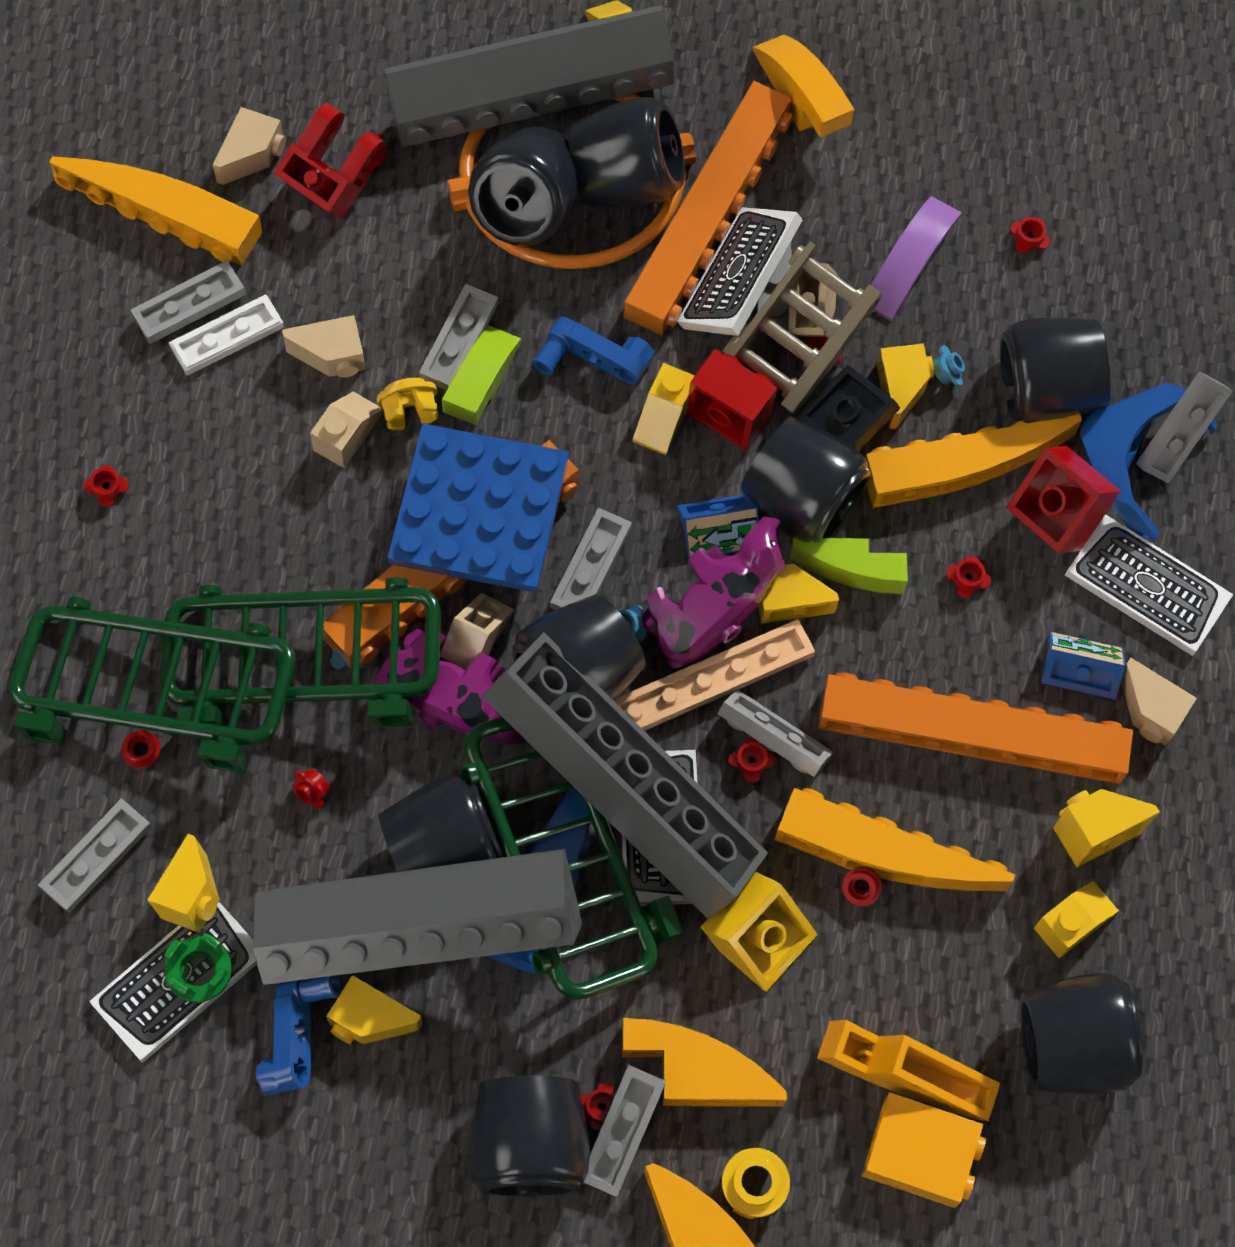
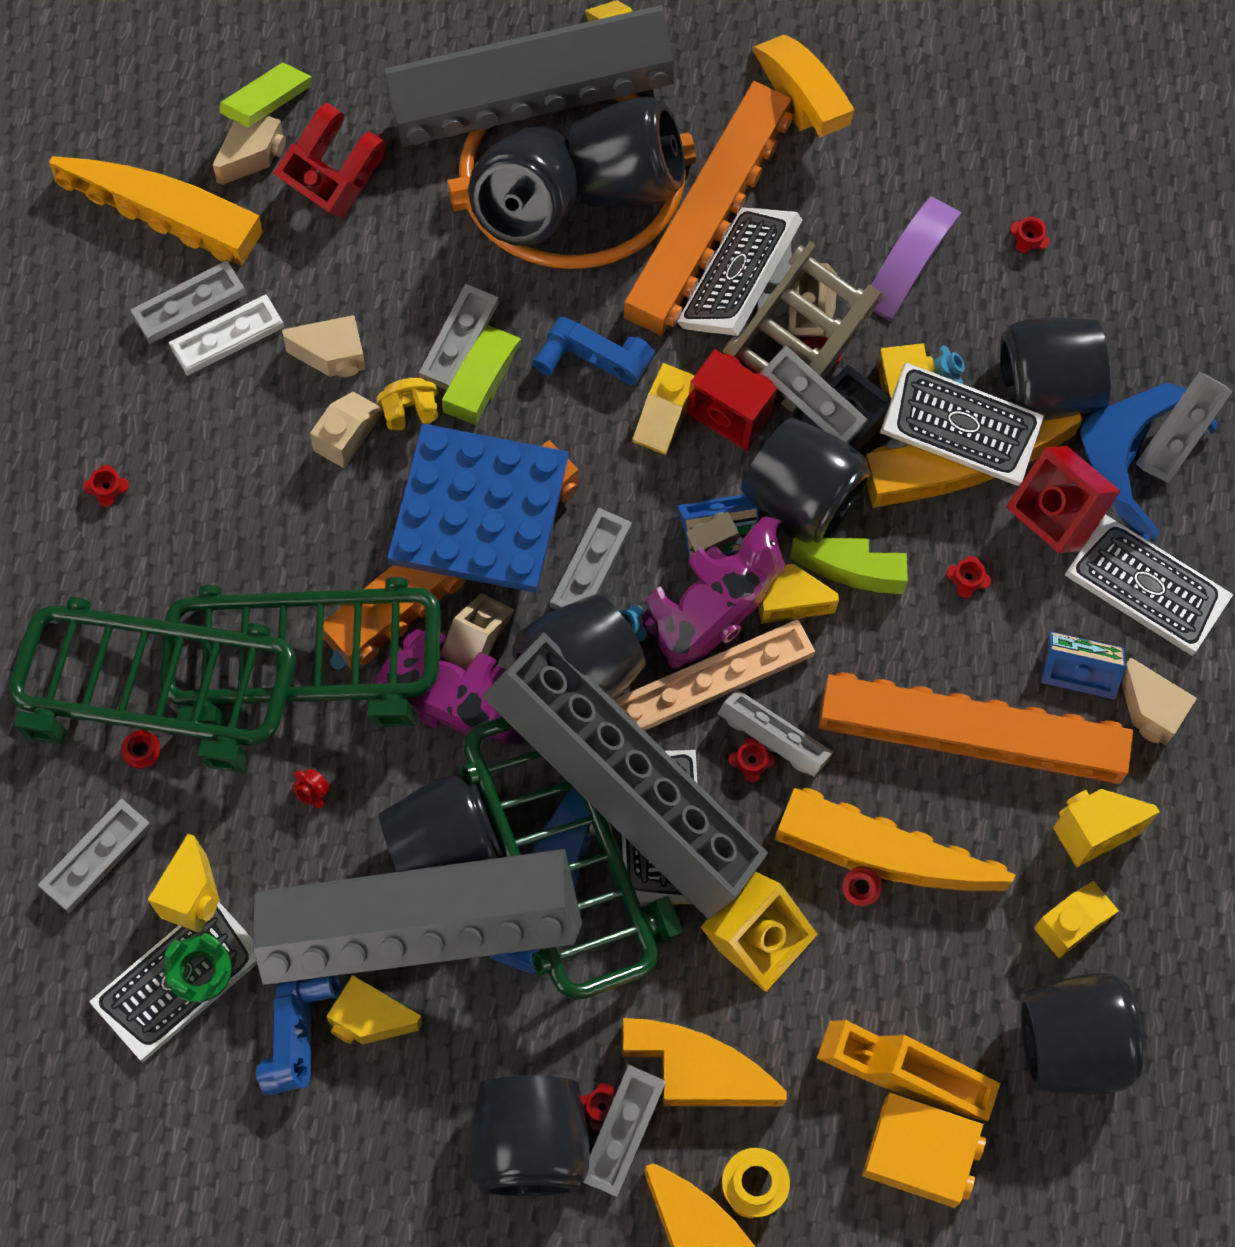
(265, 94): none -> lime tile
(715, 532): none -> dark tan piece
(814, 395): none -> light grey plate
(962, 424): none -> tile

